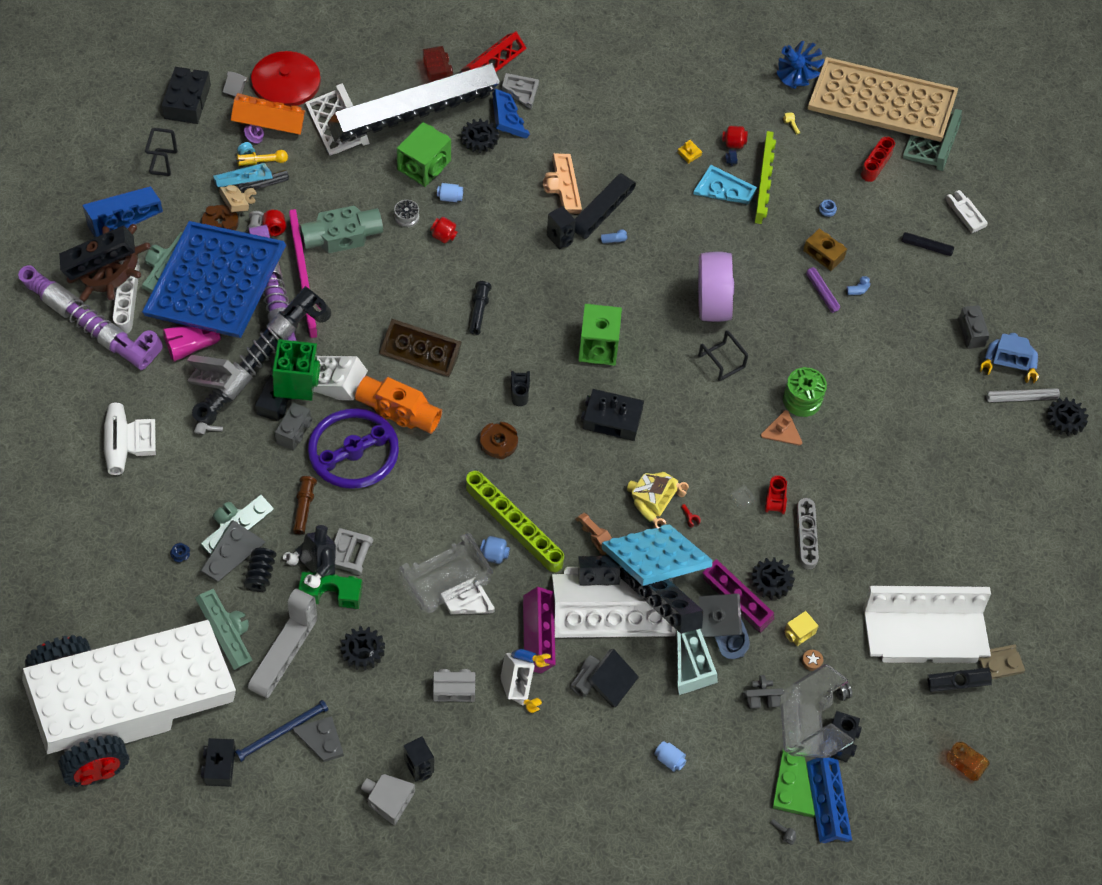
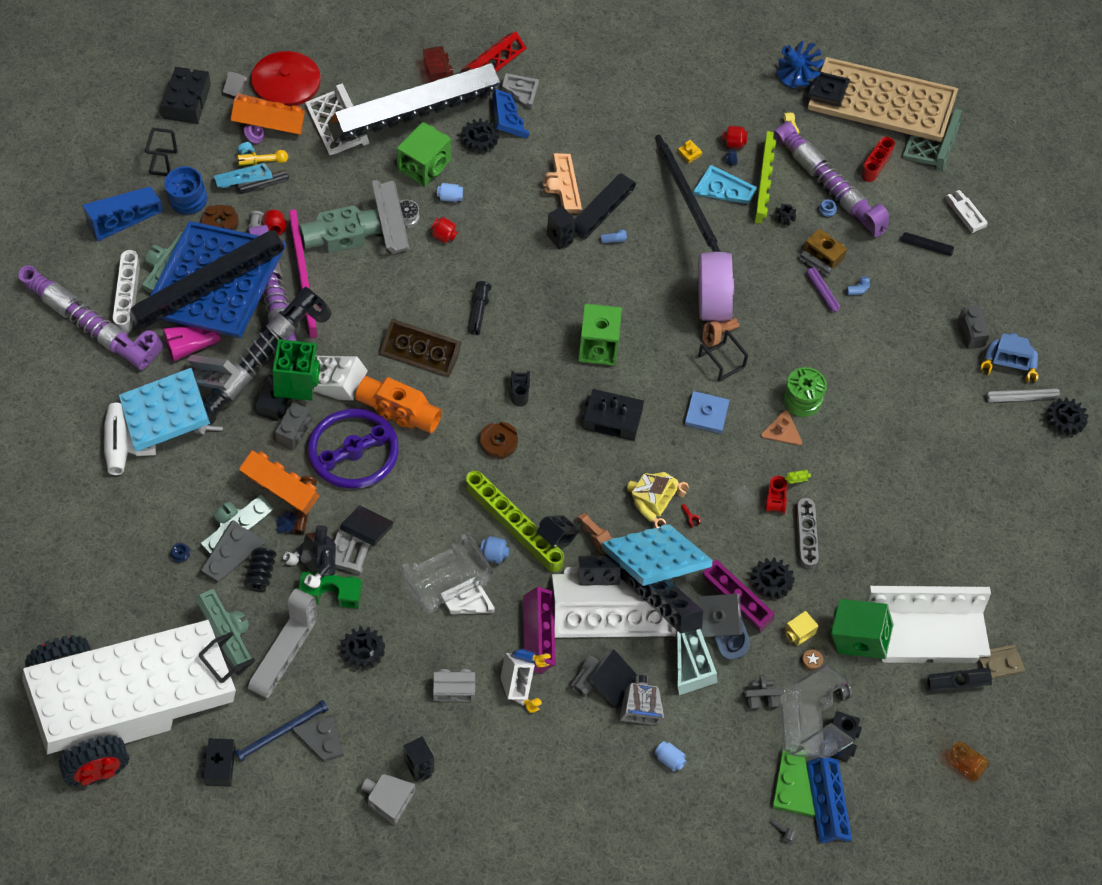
(103, 256): brick -> none
(164, 409): none -> medium azure plate
(186, 190): none -> blue wheel
(206, 279): none -> black beam
(224, 638): none -> black piece
(235, 199): tan plate -> none
(279, 482): none -> orange wedge
(286, 522): none -> dark blue plant
(366, 525): none -> black tile
(391, 216): none -> light grey fence
(557, 530): none -> black brick
(642, 703): none -> torso
(687, 194): none -> black axle
(707, 412): none -> medium blue plate
(713, 330): none -> nougat piece
(785, 214): none -> black gear
(797, 476): none -> lime axle
(816, 263): none -> dark grey axle
(828, 89): none -> black tile
(862, 628): none -> green brick
(874, 219): none -> medium lavender piece

